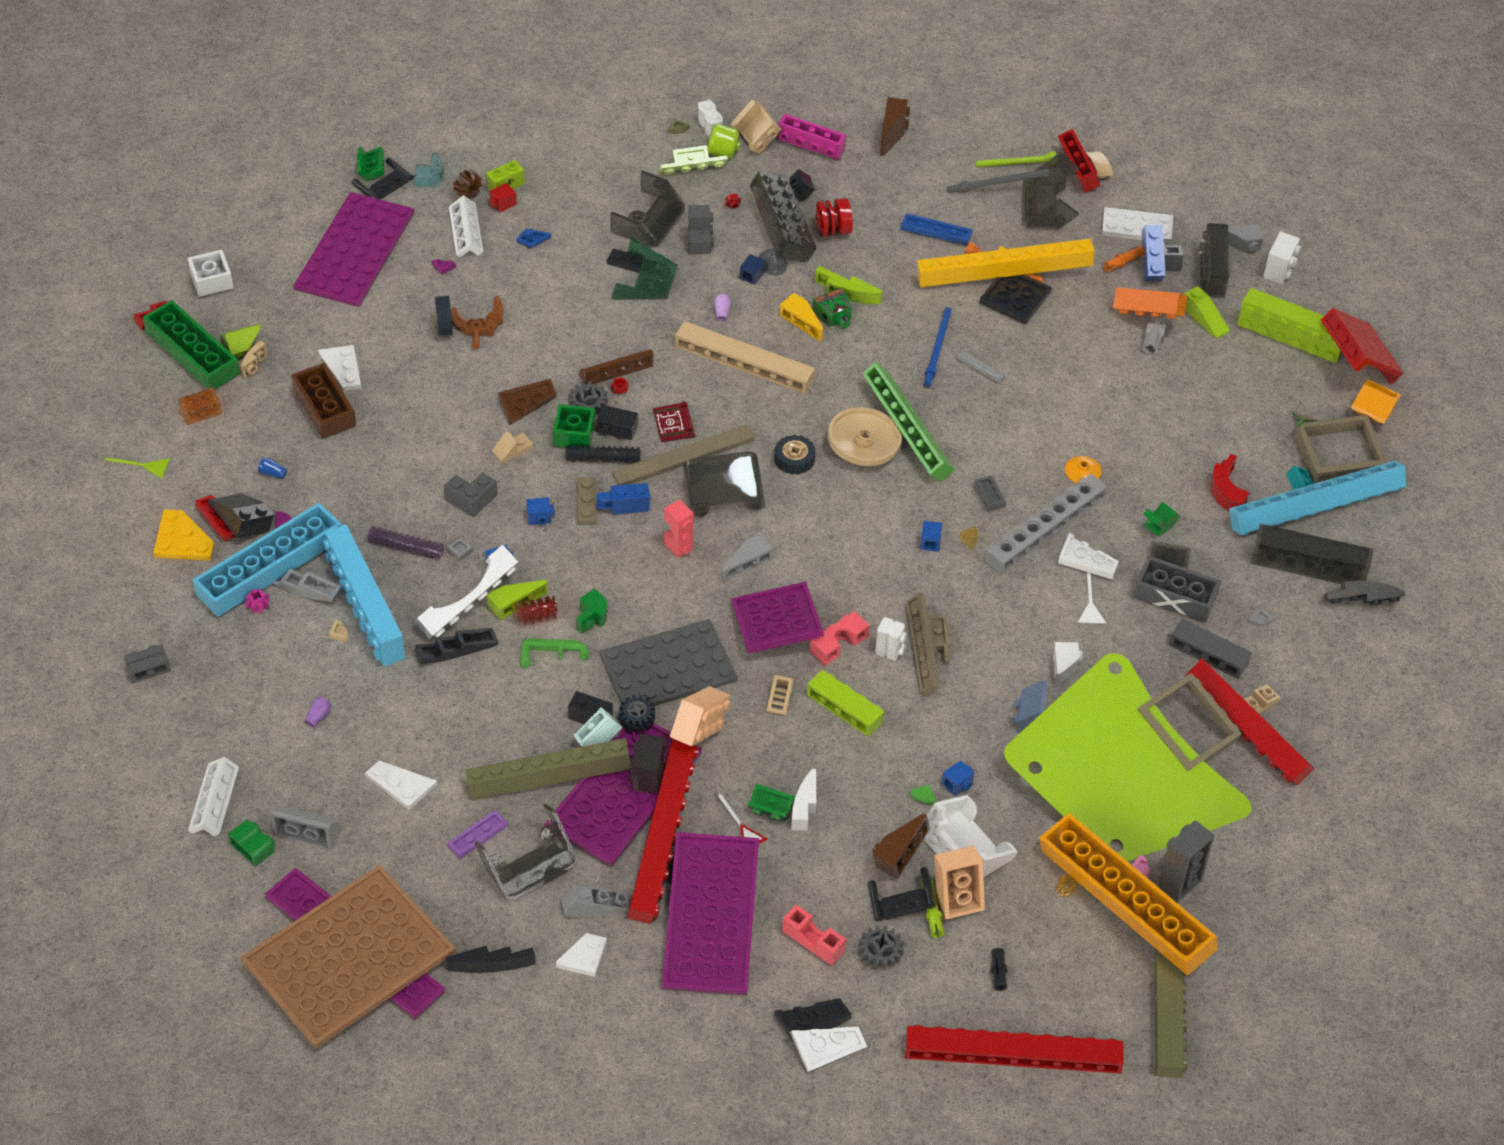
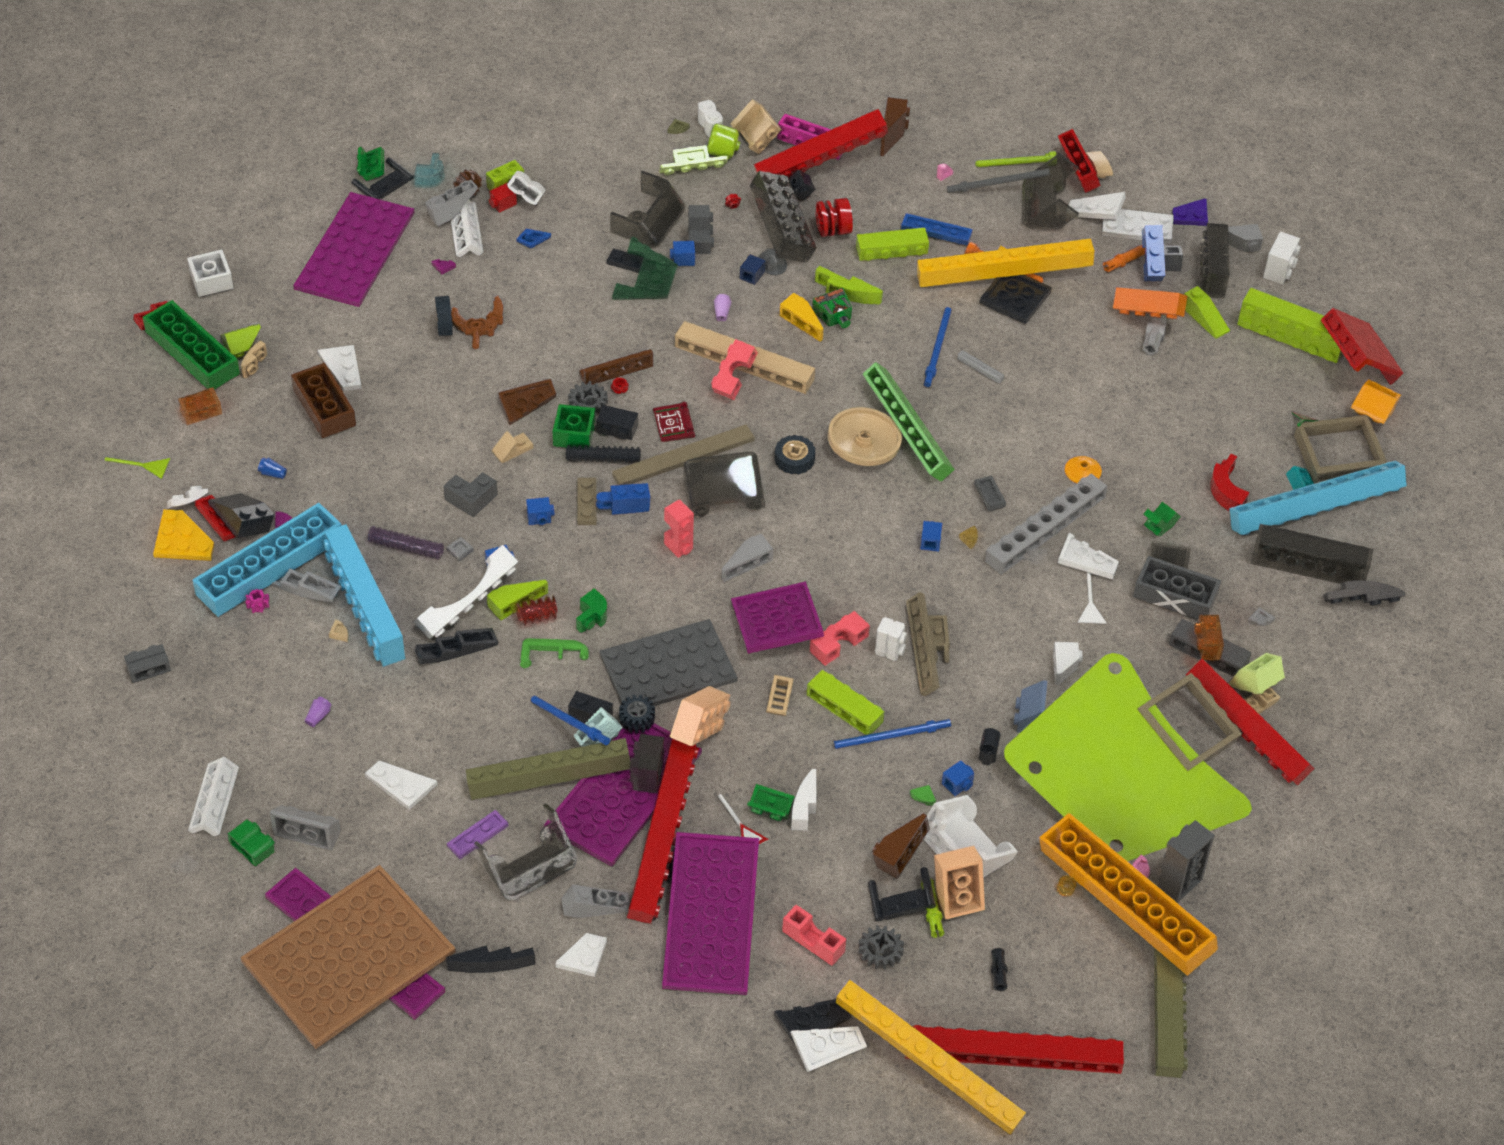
(191, 495): none -> white slope
(447, 205): none -> light grey slope
(522, 185): none -> white brick
(592, 733): none -> blue bar
(683, 253): none -> blue brick
(738, 355): none -> coral arch
(826, 145): none -> red brick
(892, 244): none -> lime brick
(929, 726): none -> blue bar
(930, 1057): none -> yellow brick
(944, 171): none -> bright pink tile
(989, 746): none -> black piece
(1100, 206): none -> white wing
(1191, 213): none -> dark purple wing
(1209, 637): none -> clear orange brick
(1259, 674): none -> yellowish green slope

